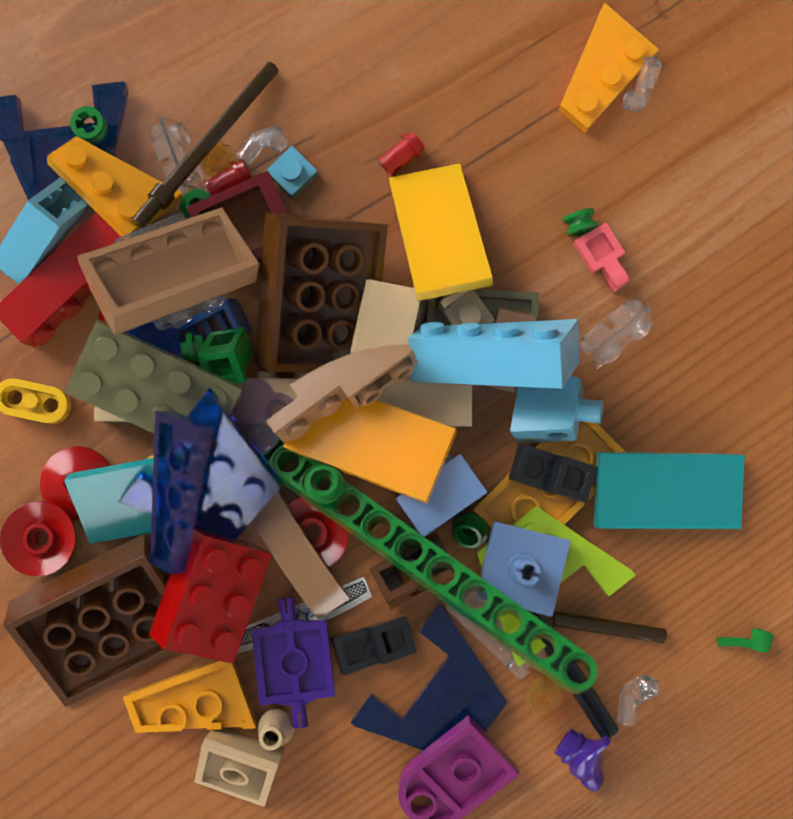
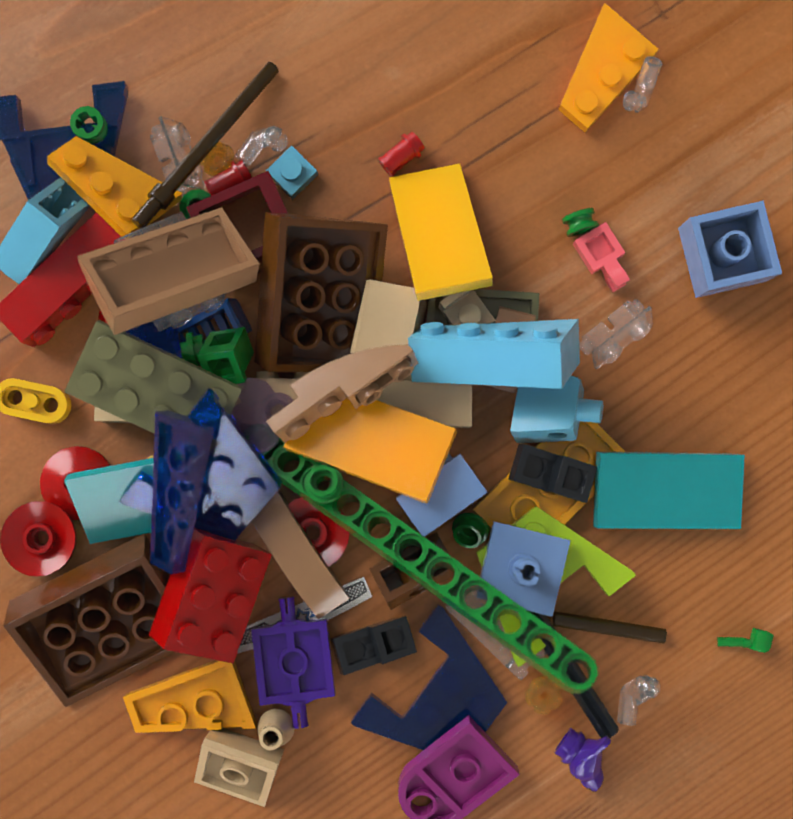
(729, 249): none -> medium blue brick

